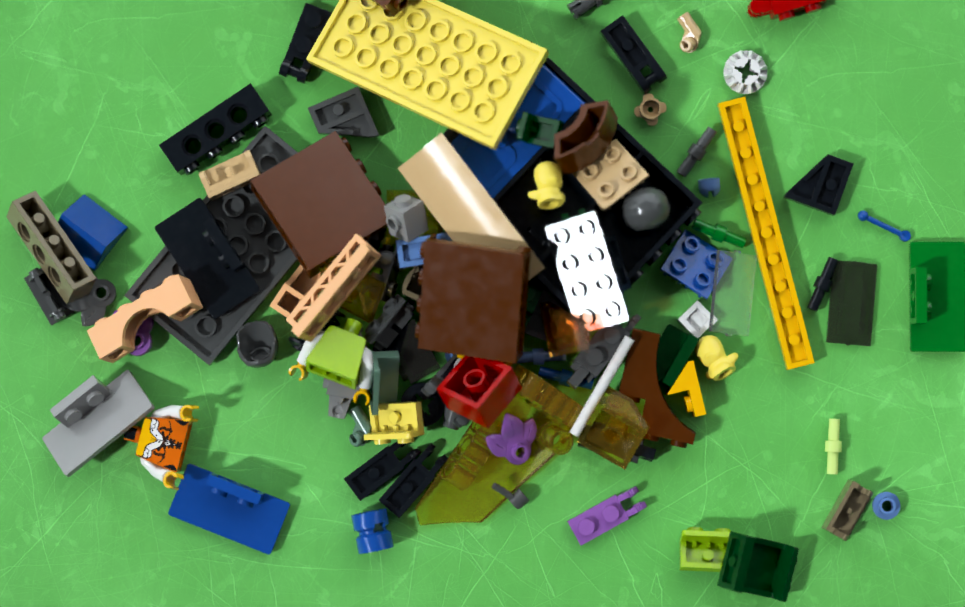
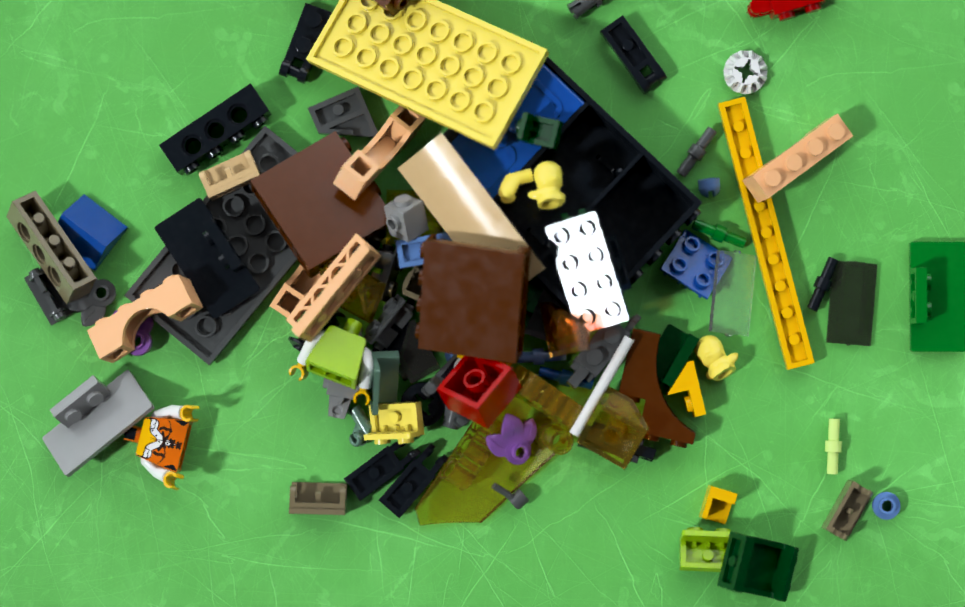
(229, 509): blue bracket -> none
(257, 344): dark grey hair -> none
(318, 498): none -> dark tan hinge
(368, 163): none -> light nougat arch
(372, 531): blue wheel -> none
(511, 183): none -> light yellow arm
(586, 137): reddish brown brick -> none
(604, 516): medium lavender hinge -> none
(611, 176): tan hinge -> none
(645, 209): dark grey hair -> none
(657, 106): tan plate -> none
(691, 33): tan arm -> none
(695, 319): white tile -> none
(717, 504): none -> yellow panel
(797, 158): none -> light nougat arch
(822, 185): black wing -> none
(903, 235): blue hinge -> none

